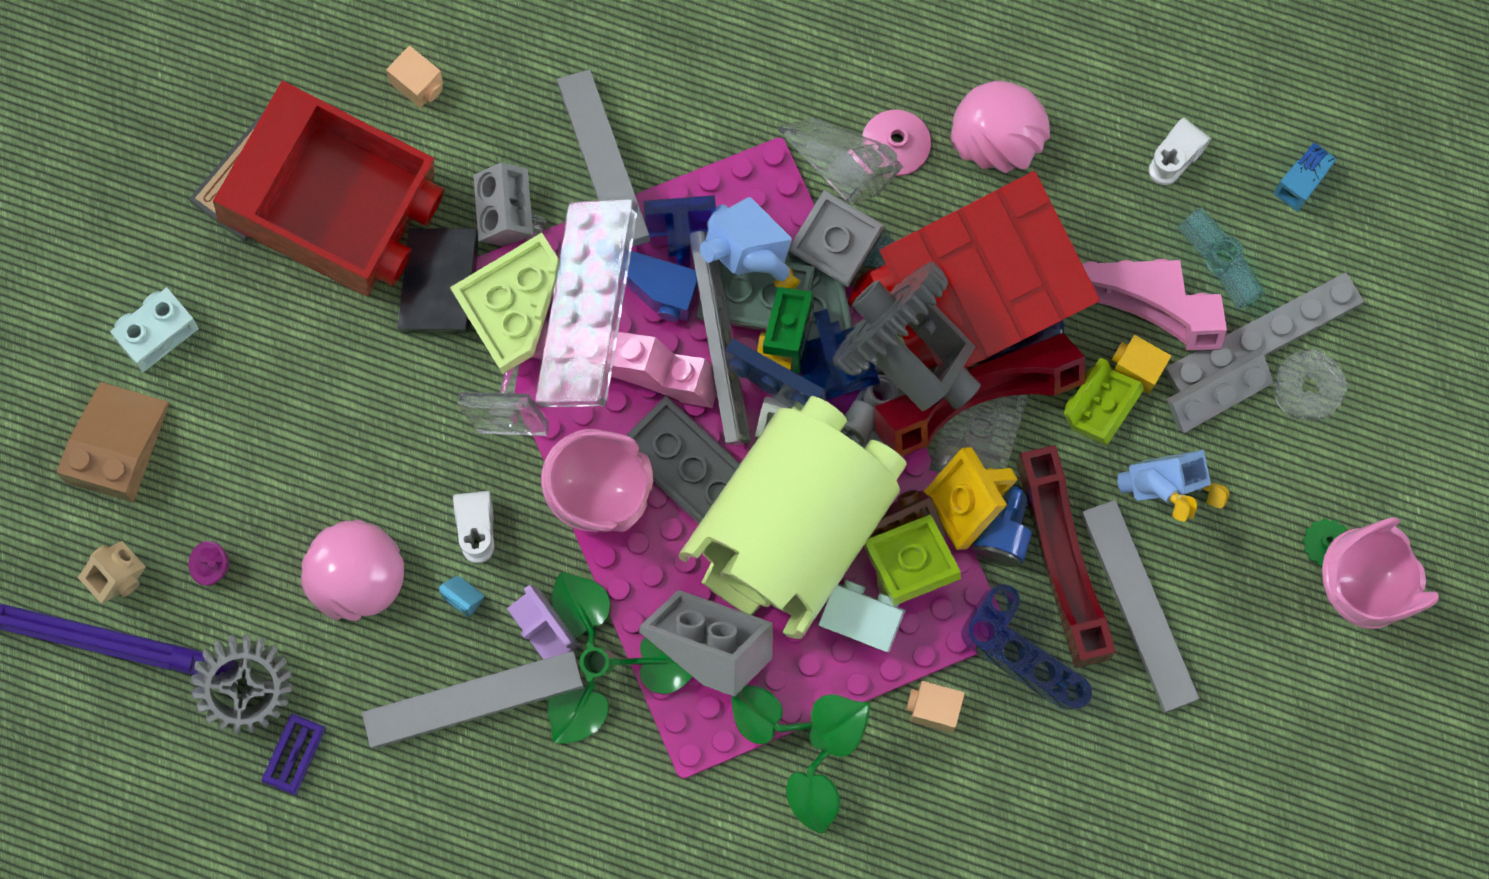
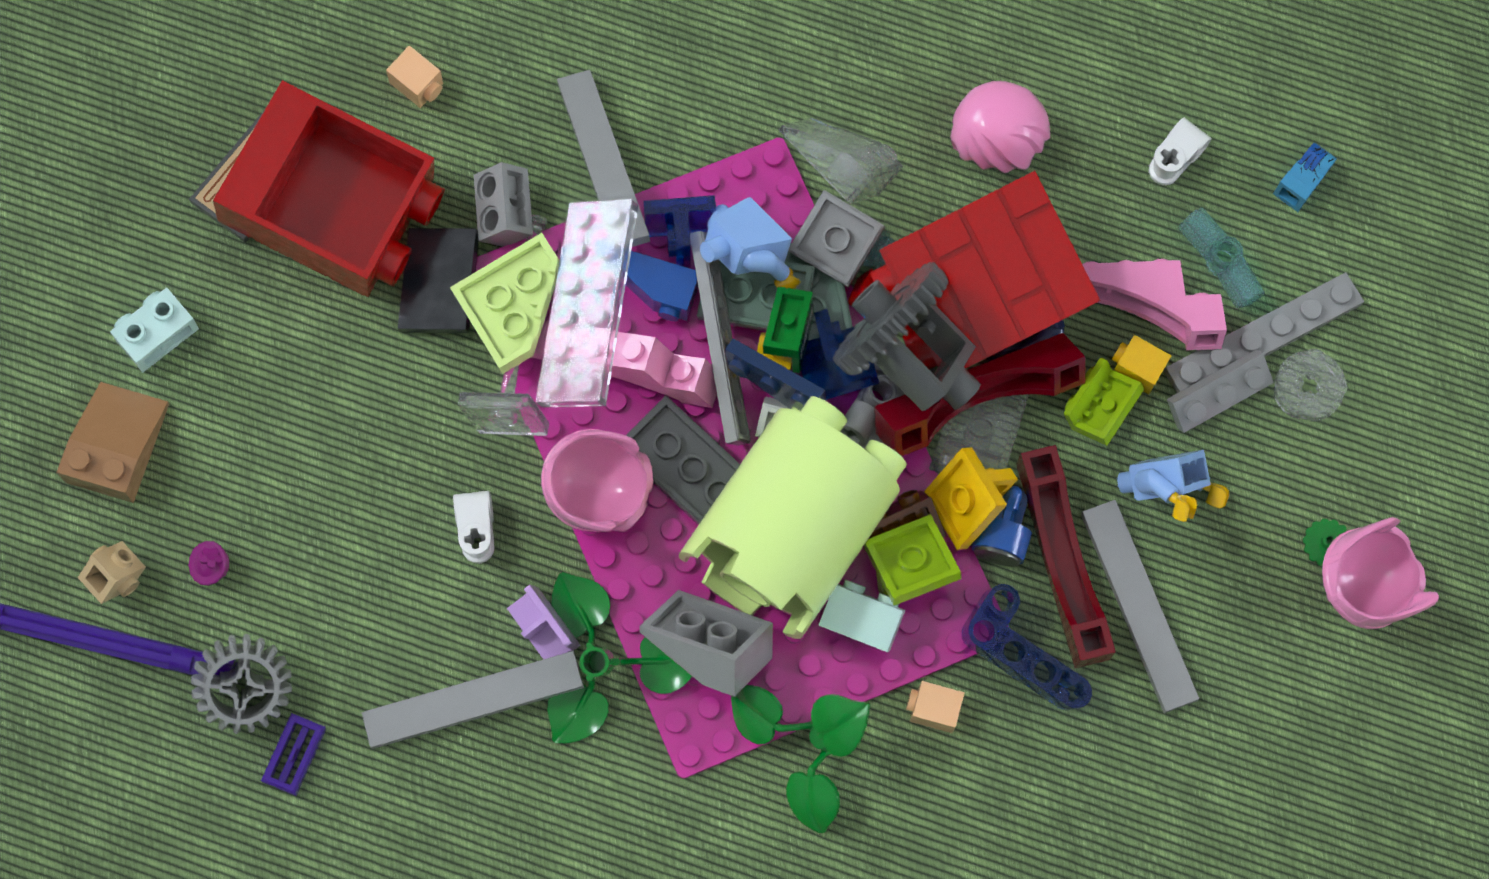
(352, 570): bright pink piece -> none
(461, 595): medium azure slope -> none
(917, 141): bright pink dish -> none

